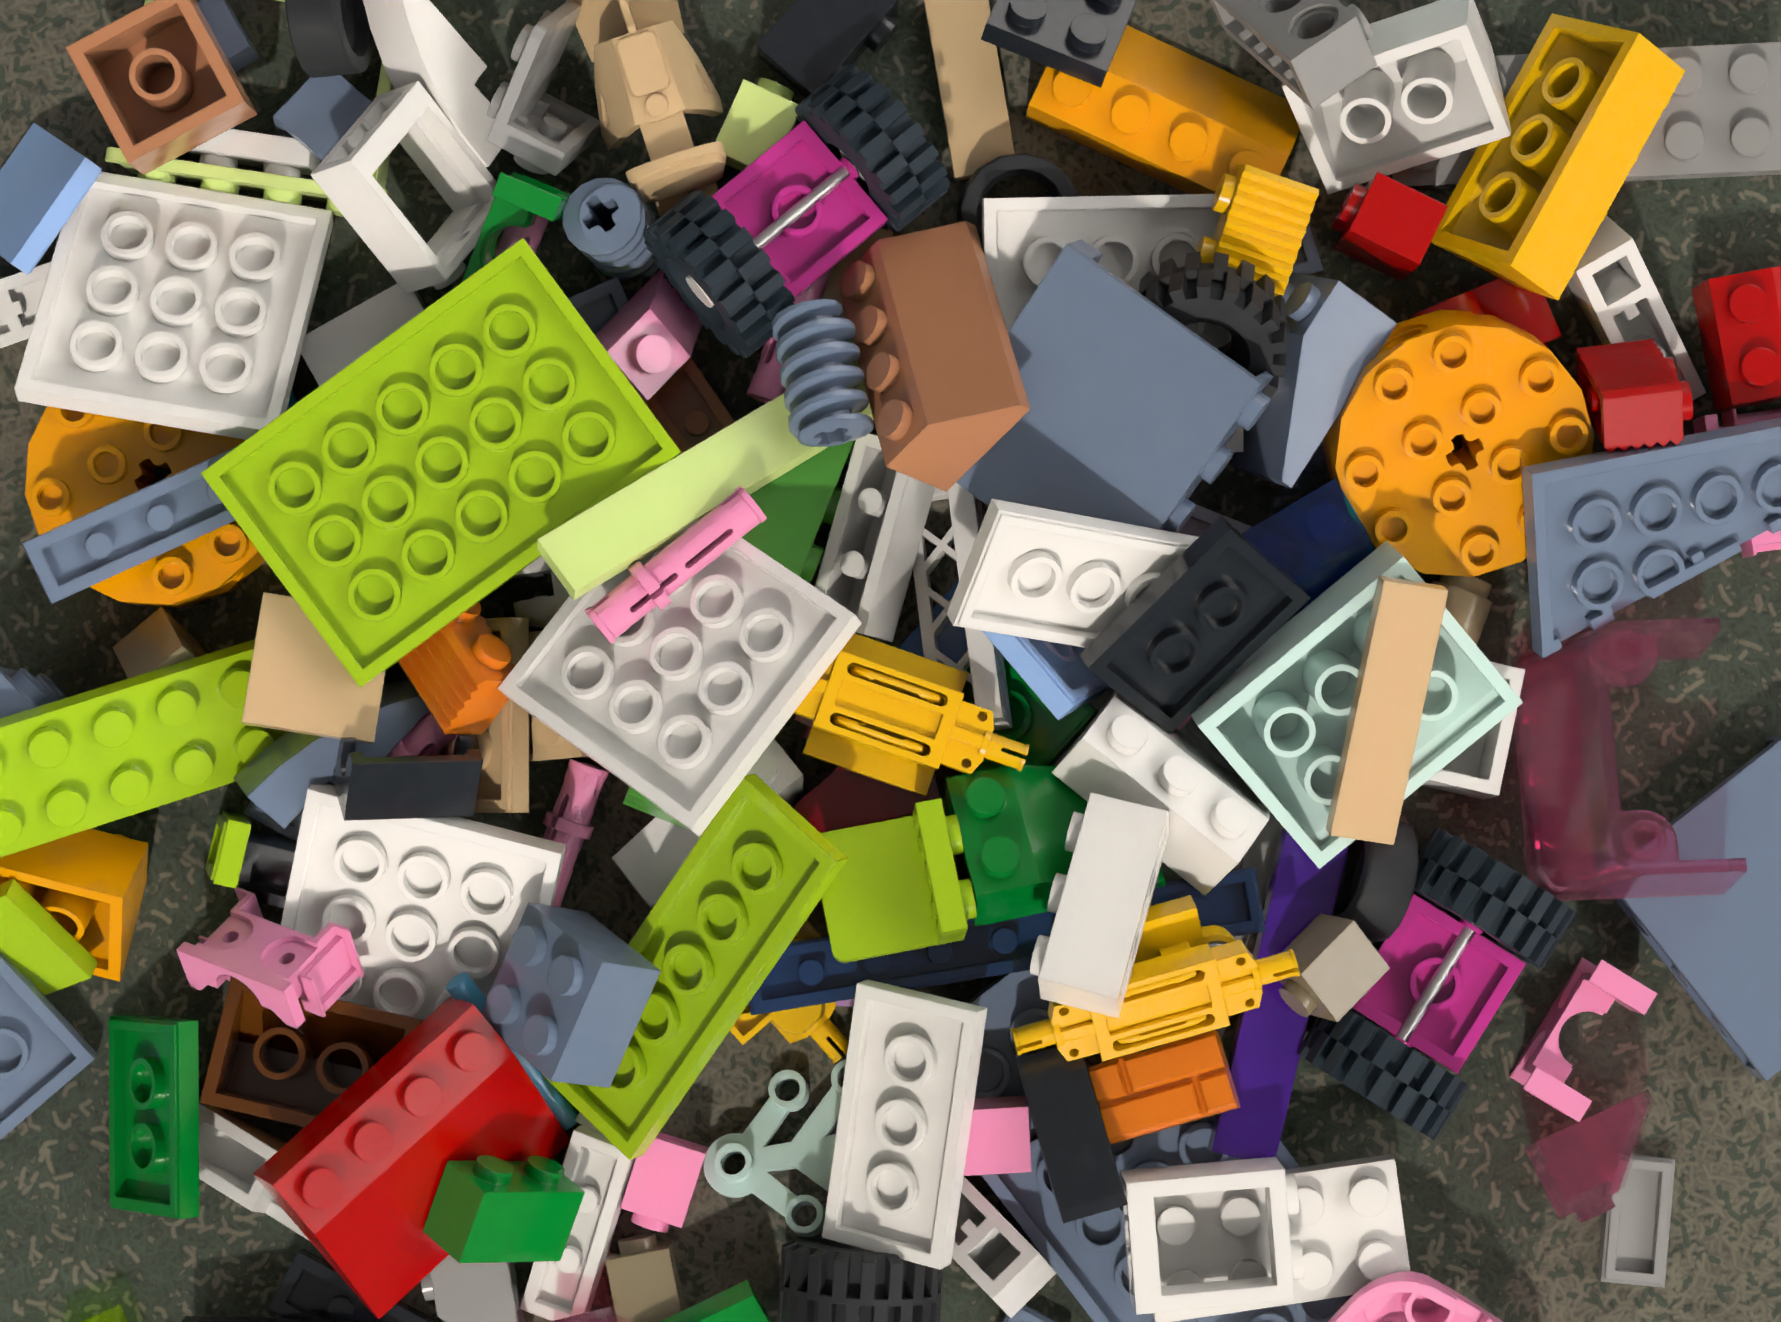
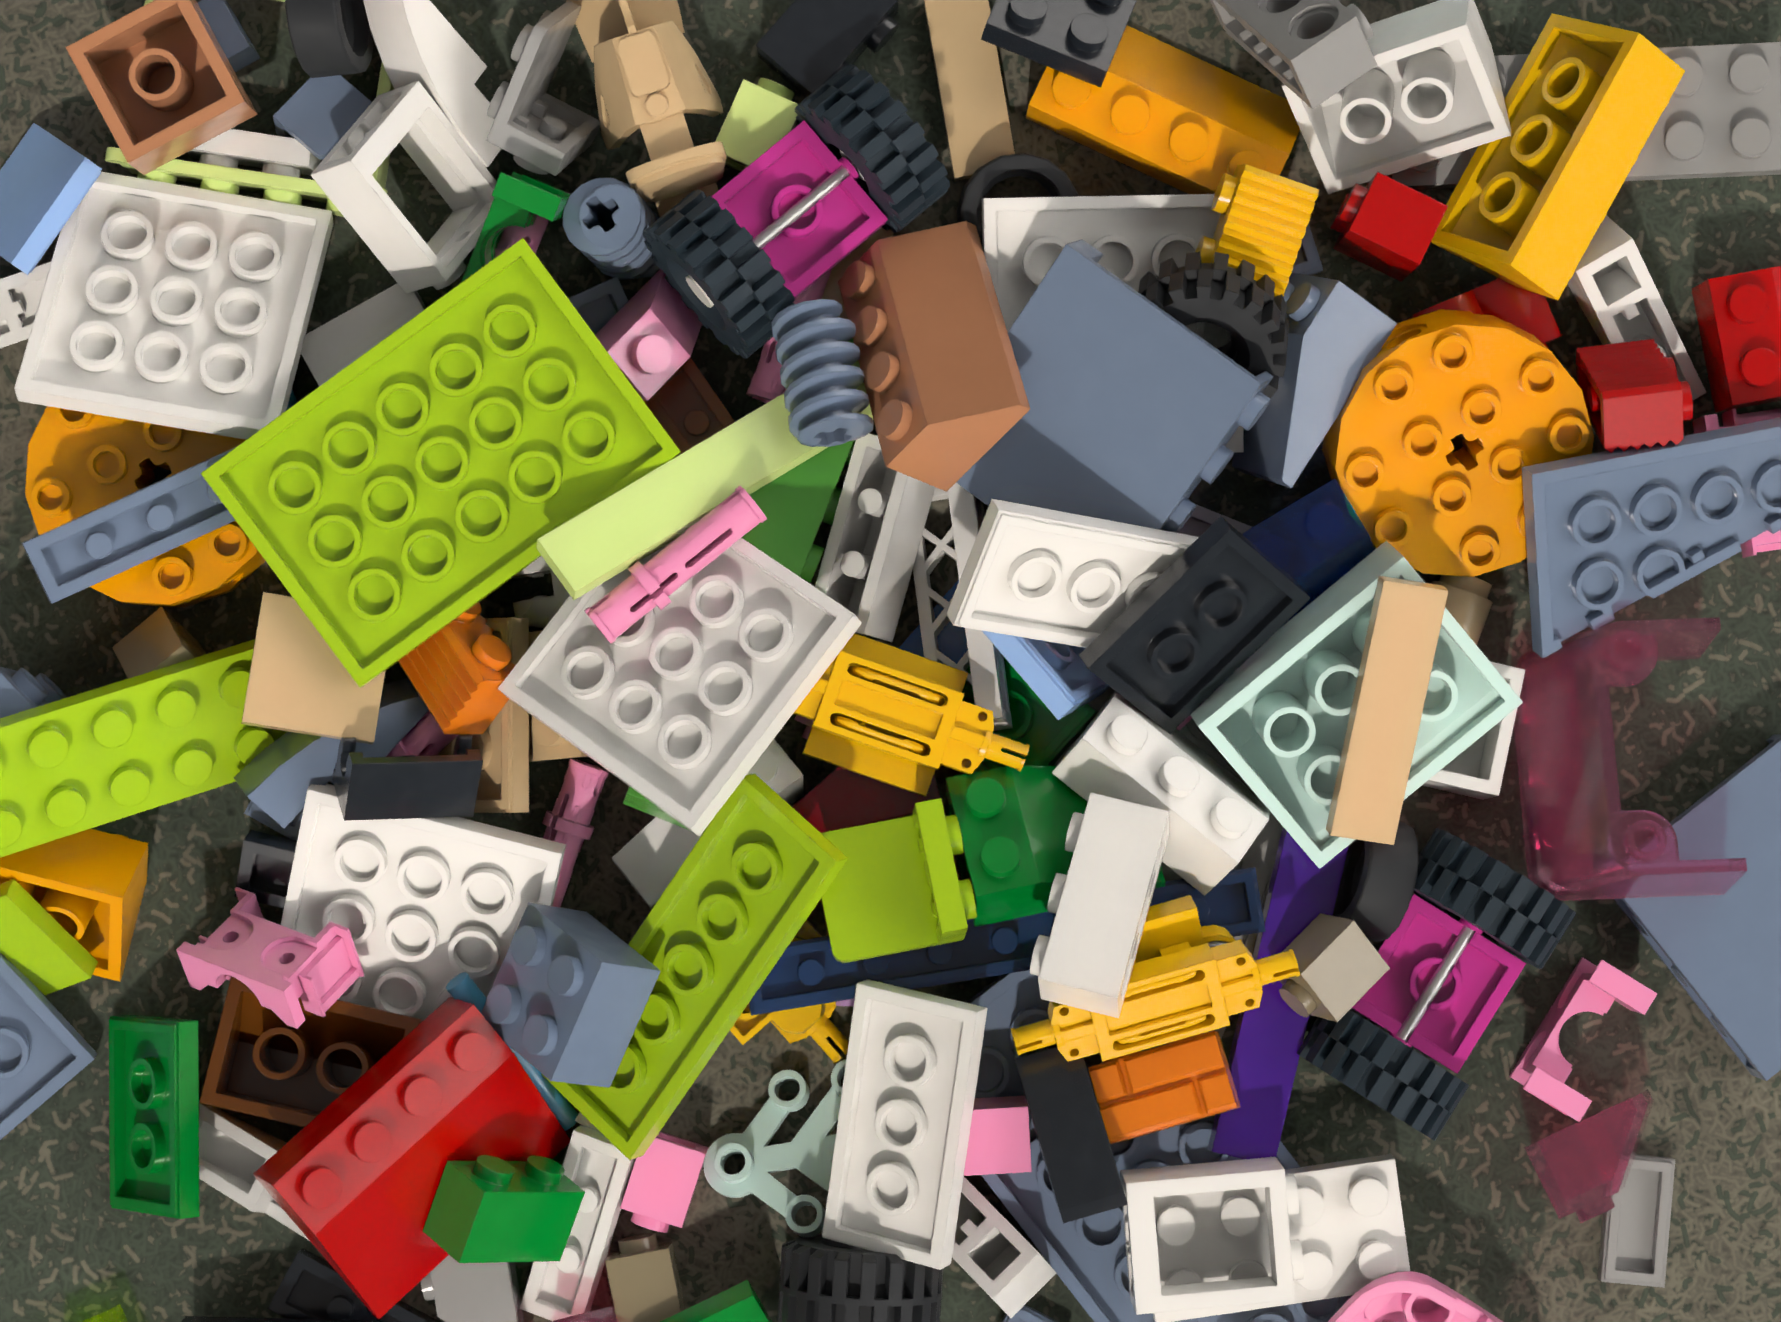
(228, 849): lime tile -> none

